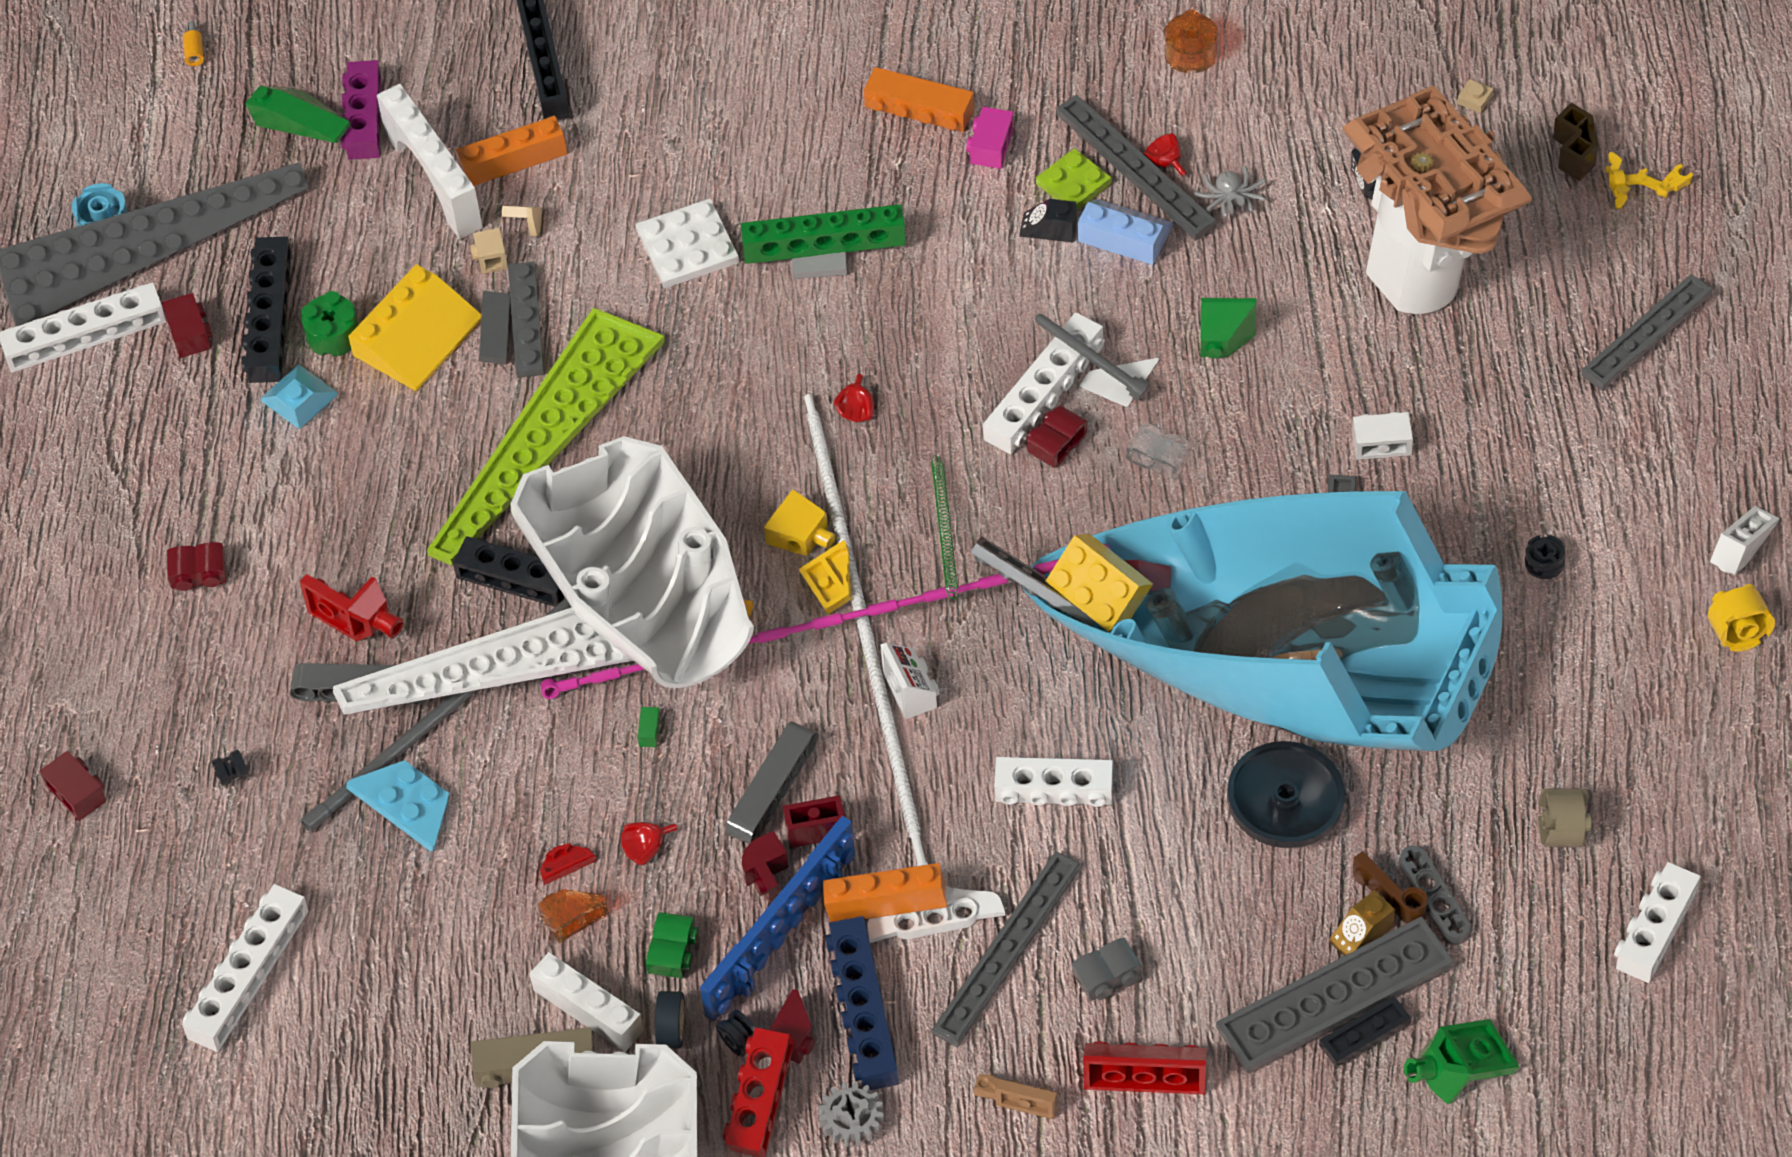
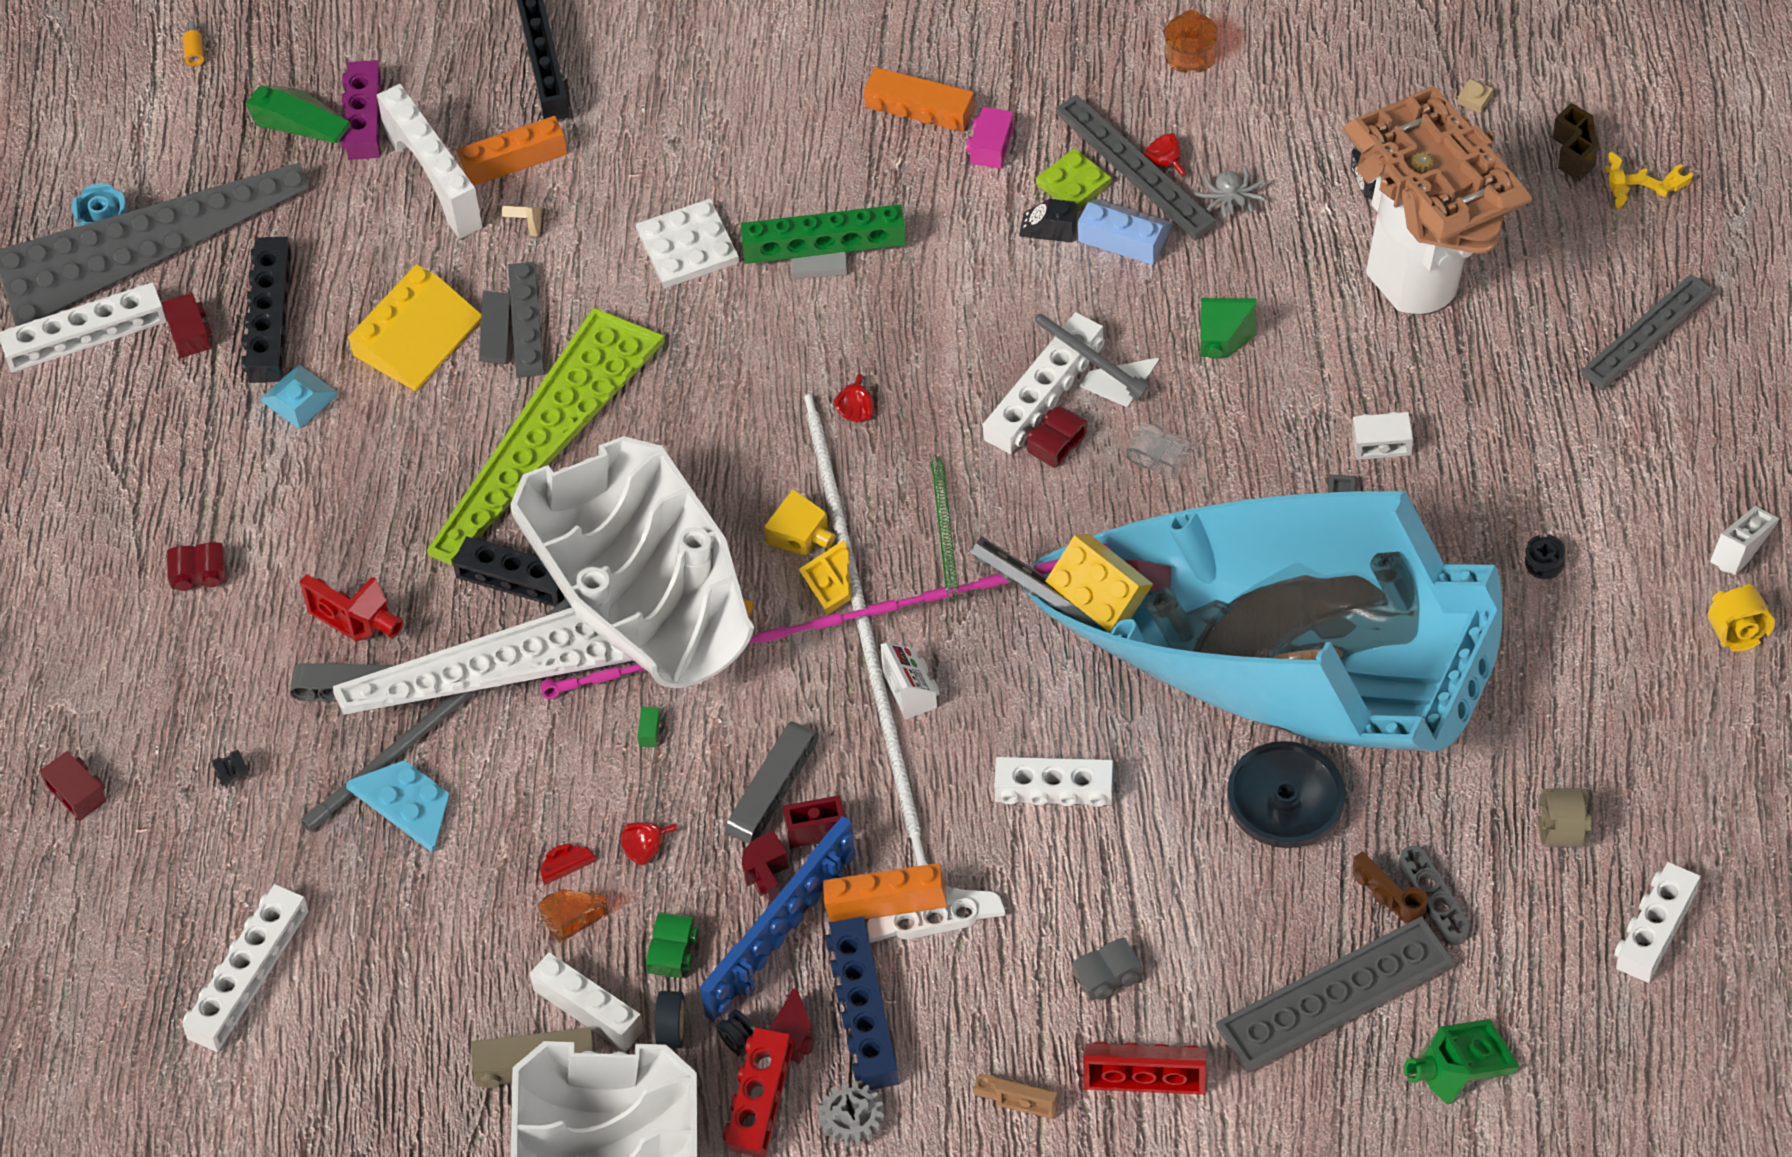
(328, 324): green brick -> none
(489, 250): tan brick -> none
(1006, 949): dark grey tile -> none
(1363, 924): pearl gold slope -> none
(1365, 1031): black plate -> none

